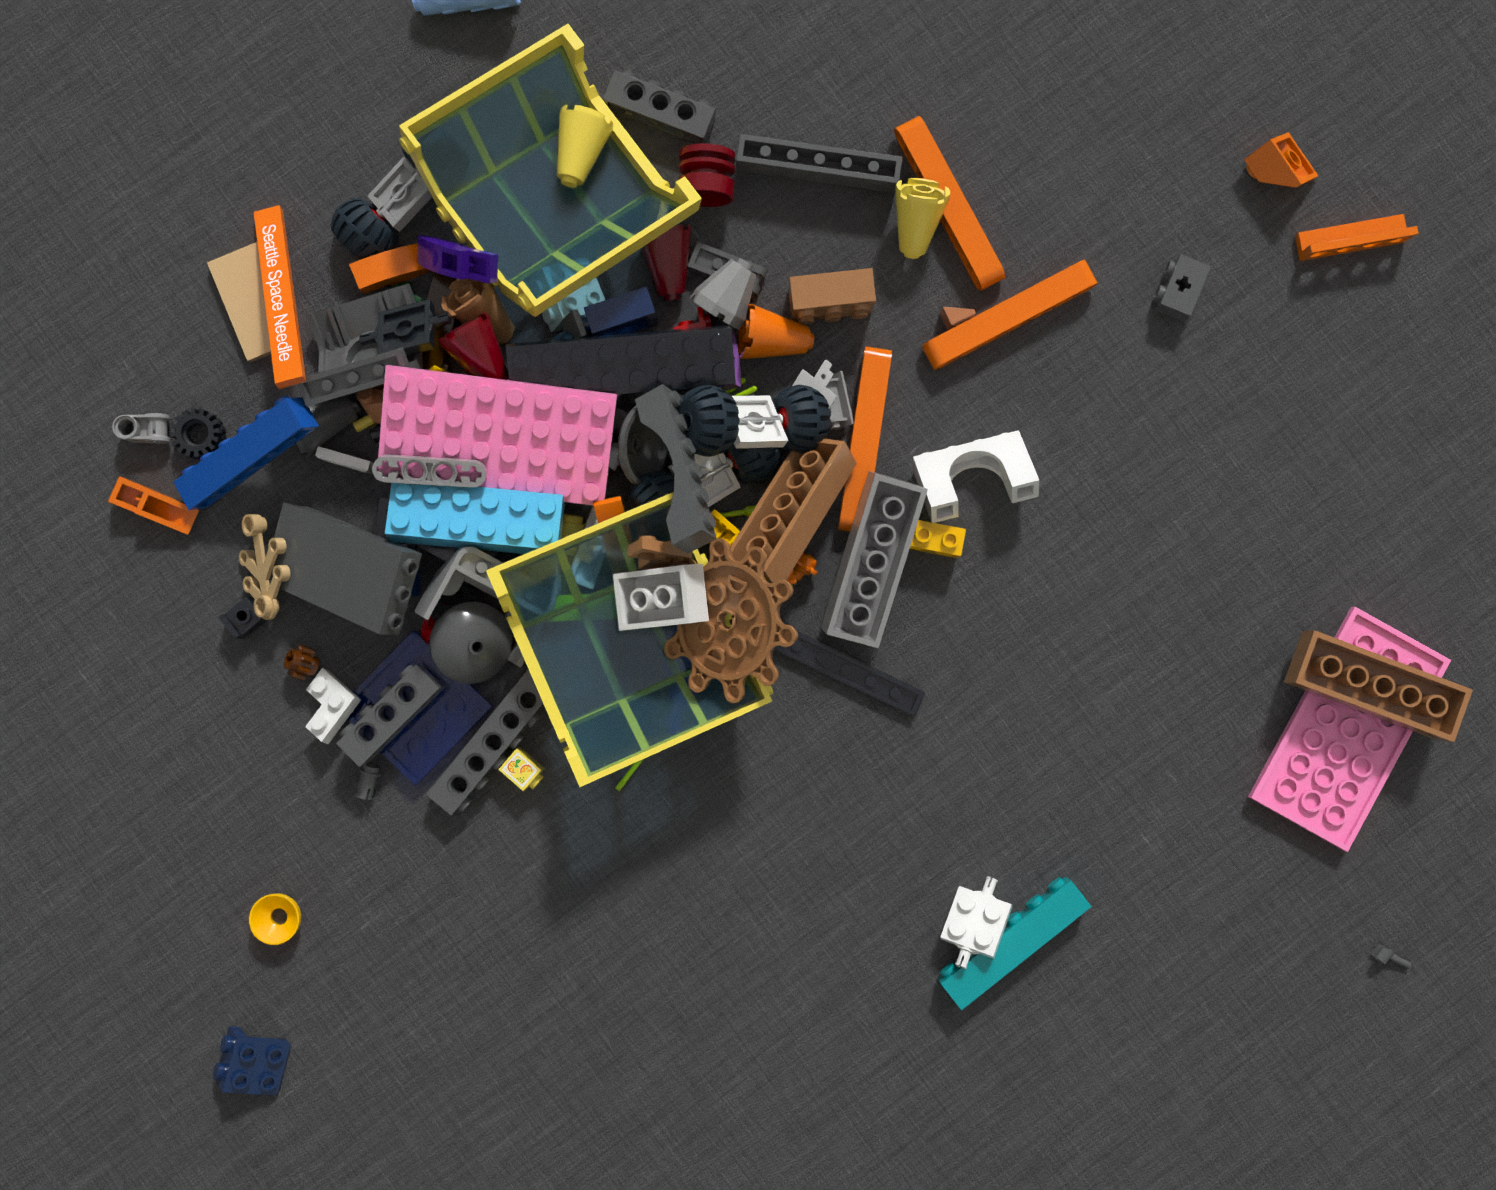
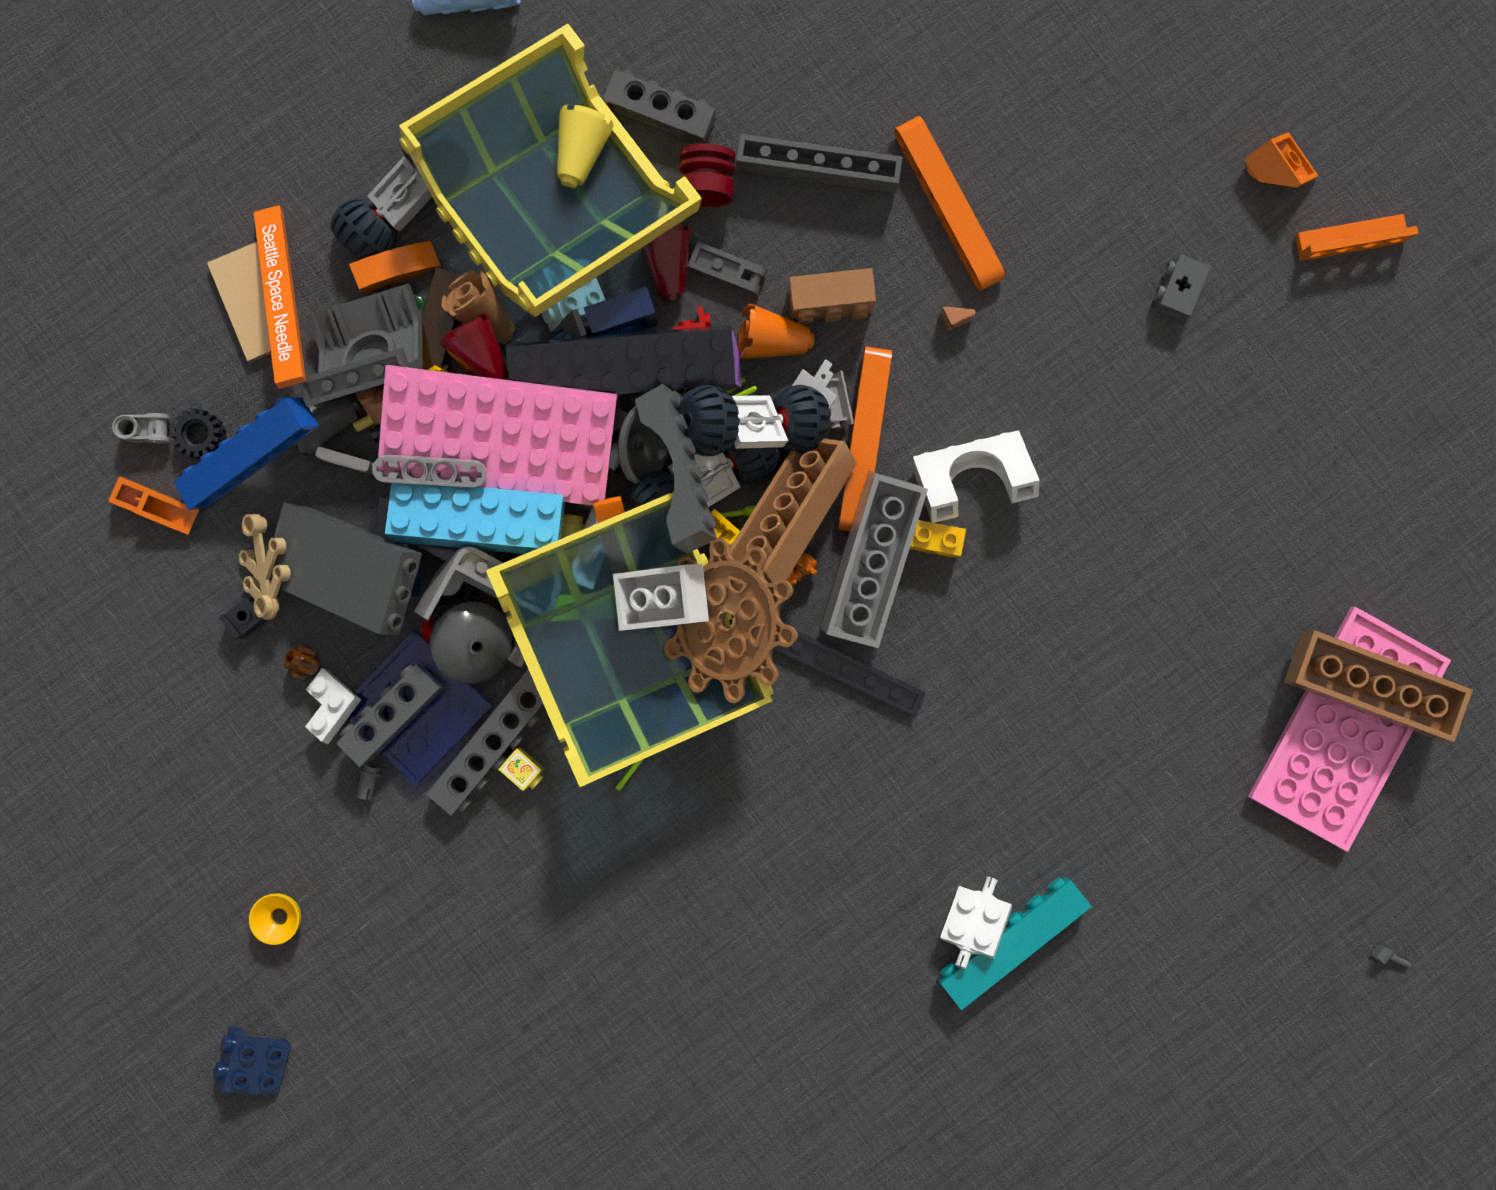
(406, 327): black plate -> none
(456, 260): dark purple slope -> none
(656, 553): medium nougat plate -> none
(727, 292): light grey cone -> none
(918, 214): light yellow cone -> none
(1009, 314): orange beam -> none

